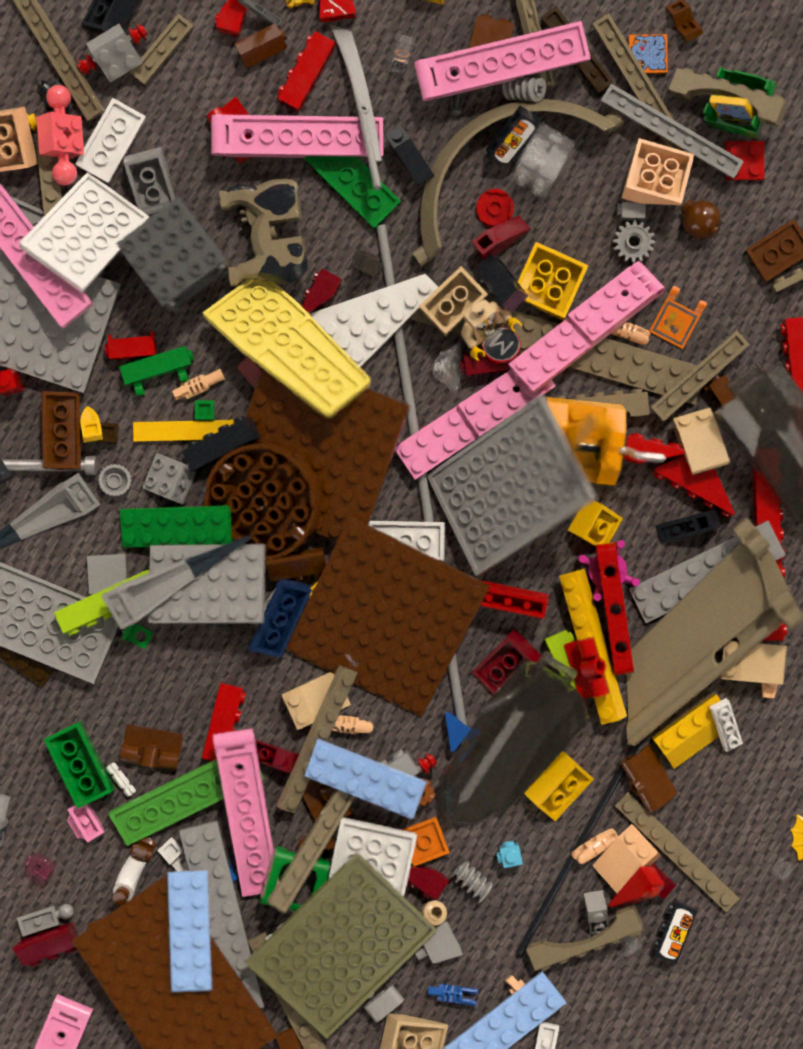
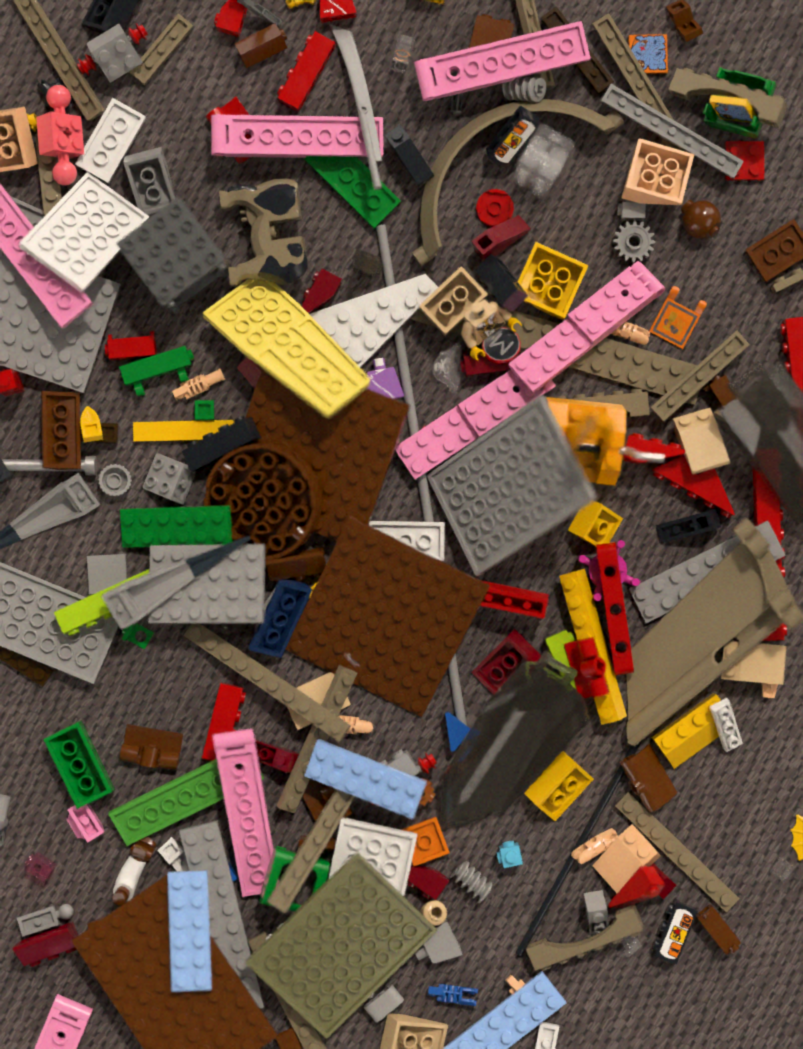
(121, 779): white axle -> none
(268, 681): none -> dark tan plate
(385, 380): none -> medium lavender torso
(718, 929): none -> reddish brown brick

